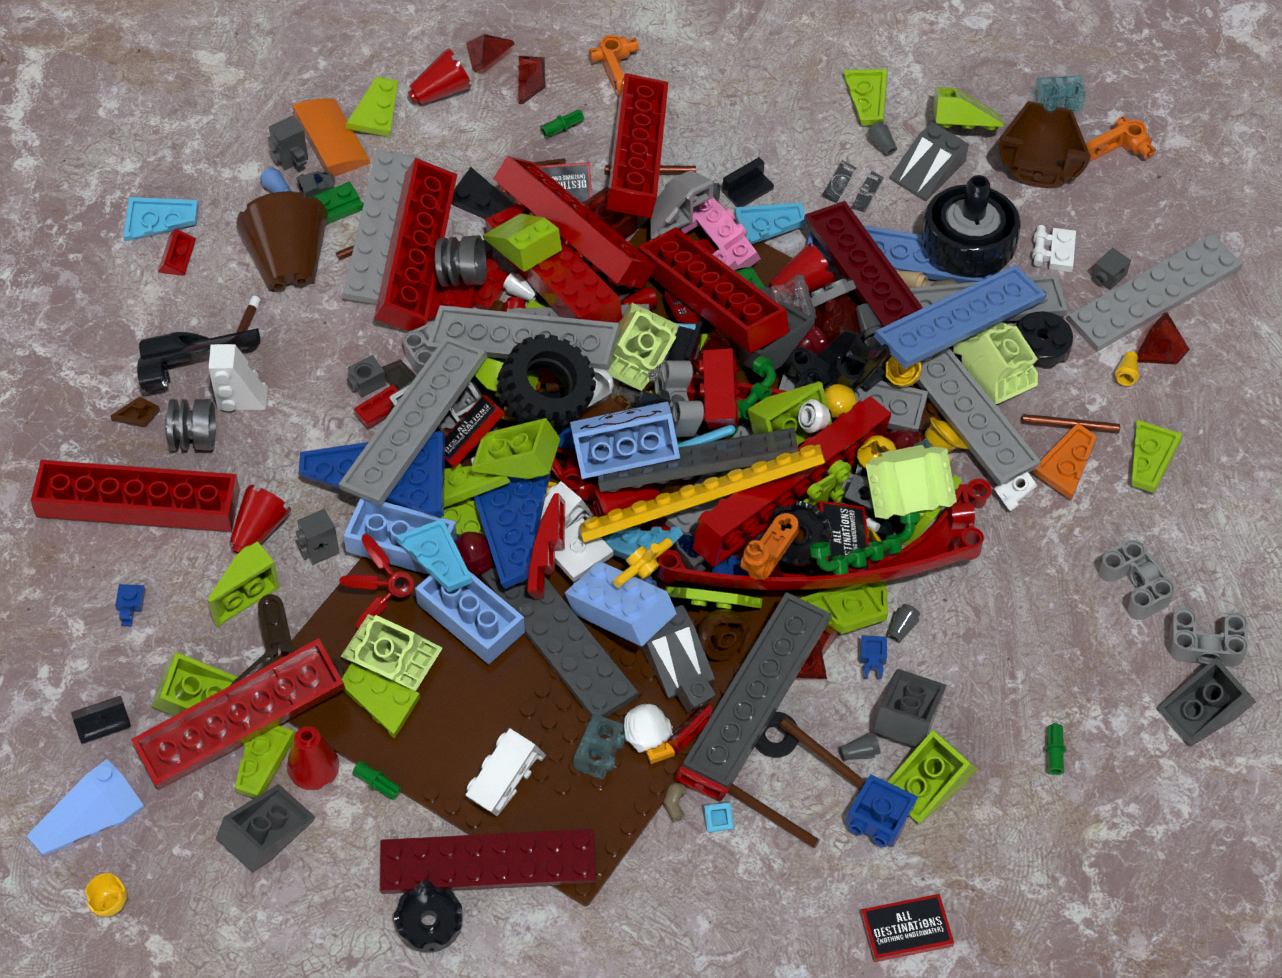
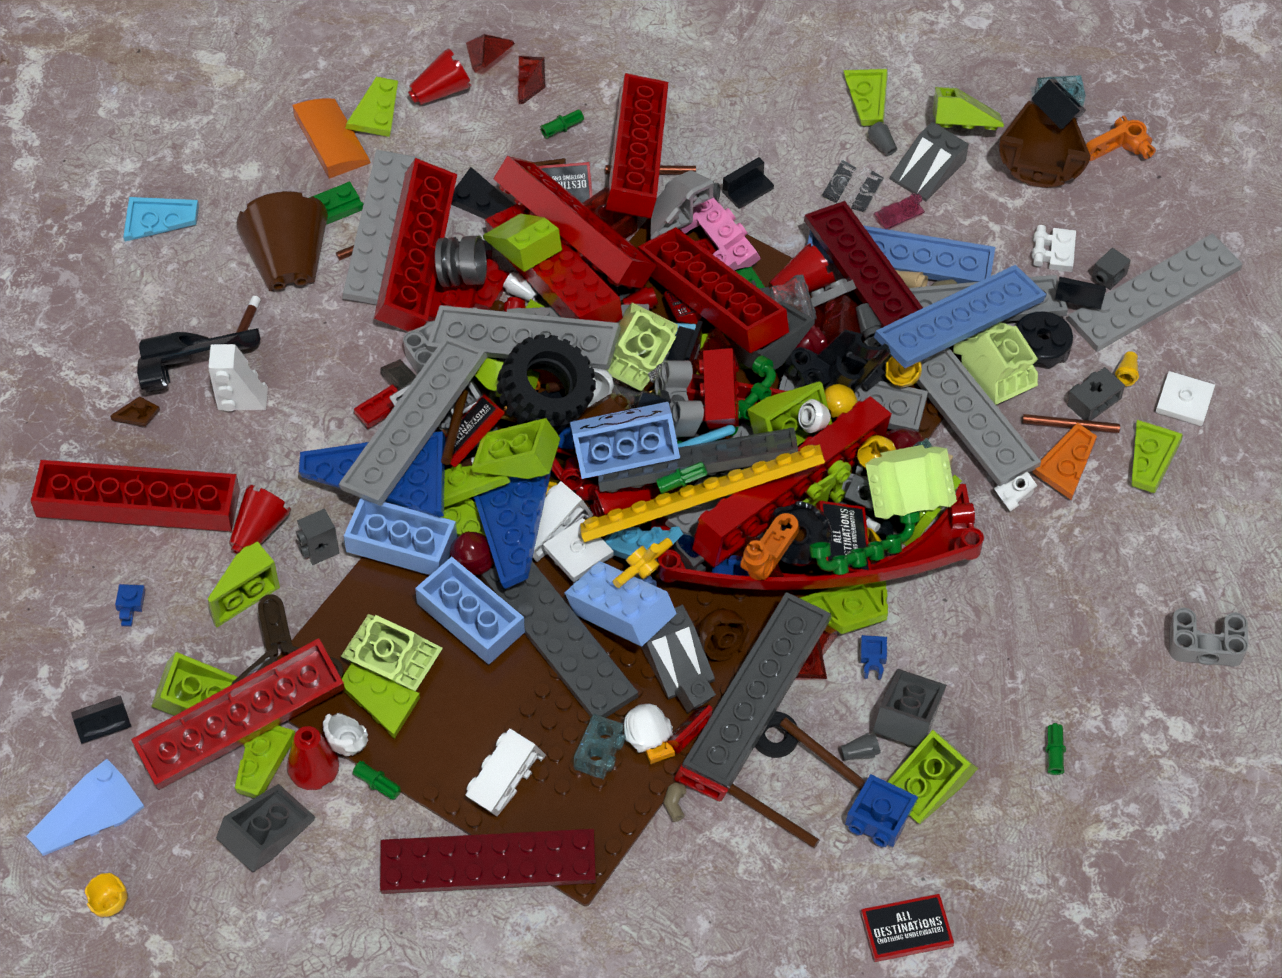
(177, 253): red slope -> none
(188, 424): flat silver wheel -> none
(274, 181): medium blue cone -> none
(288, 143): dark grey brick -> none
(315, 183): dark grey rock -> none
(344, 734): none -> white hair
(372, 371): dark grey brick -> none
(372, 582): red plant -> none
(424, 901): black plate -> none
(437, 554): medium azure wing -> none
(454, 428): none -> reddish brown bar
(548, 539): red slope -> none
(611, 52): orange piece -> none
(681, 477): none -> green axle
(718, 816): medium azure slope -> none
(723, 600): lime wing -> none
(769, 220): medium azure wing -> none
(900, 211): none -> clear pink hinge
(903, 622): dark grey cone -> none
(942, 435): yellow piece -> none
(971, 228): black wheel -> none
(979, 487): red piece -> none
(1058, 103): none -> black panel
(1080, 292): none -> black panel
(1095, 394): none -> dark grey brick
(1144, 574): light grey beam -> none
(1163, 343): clear red slope -> none
(1185, 398): none -> white plate
(1206, 703): dark grey slope -> none

